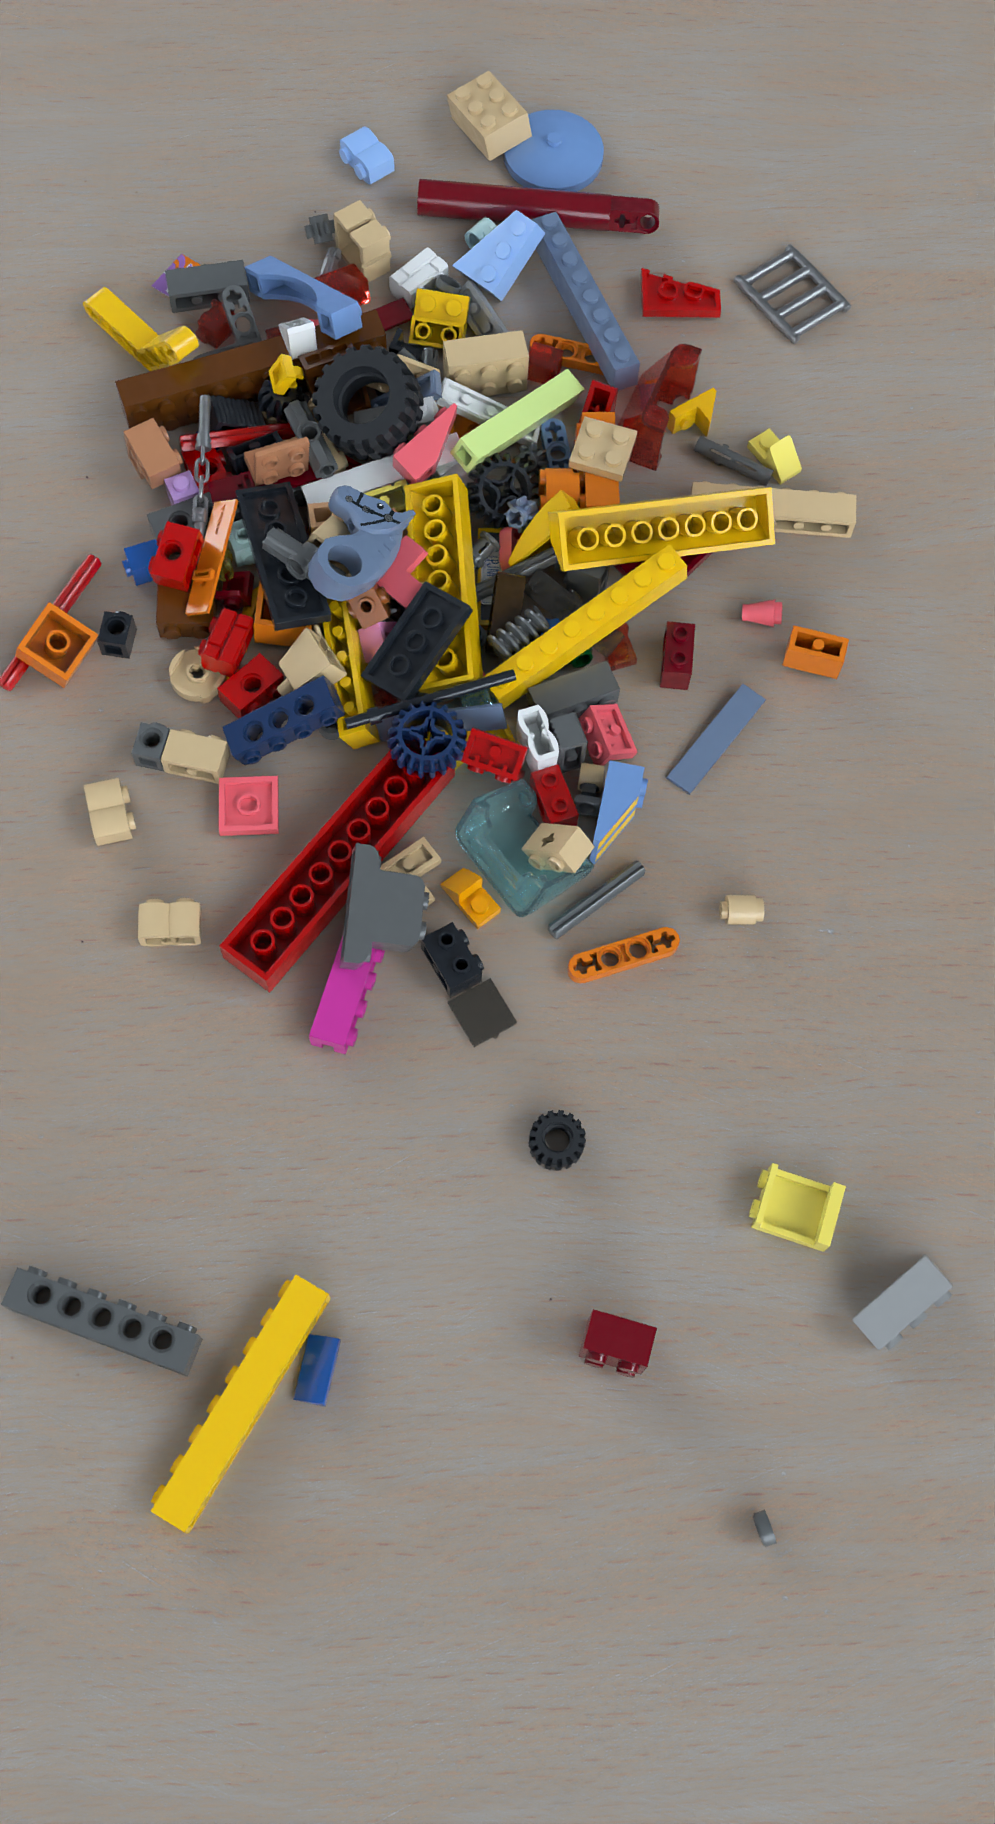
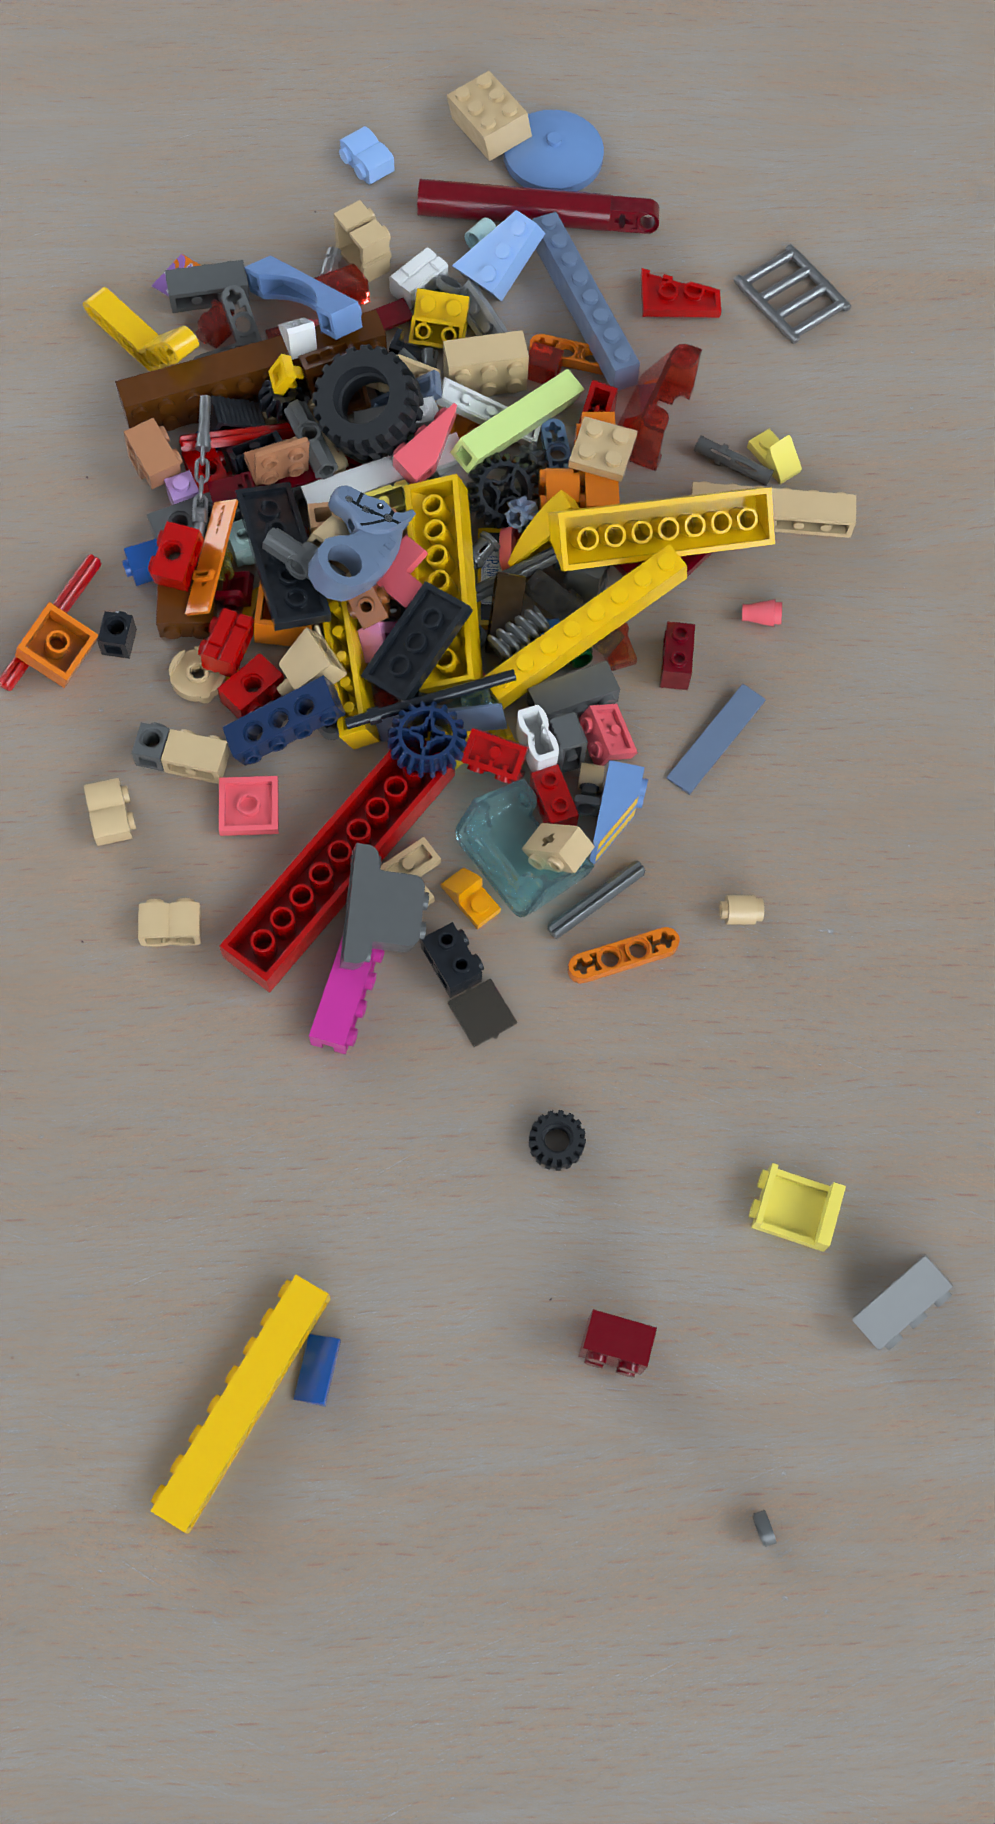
(22, 1299): dark grey brick -> none
(320, 229): dark grey gear -> none
(696, 410): yellow slope -> none
(815, 652): orange brick -> none

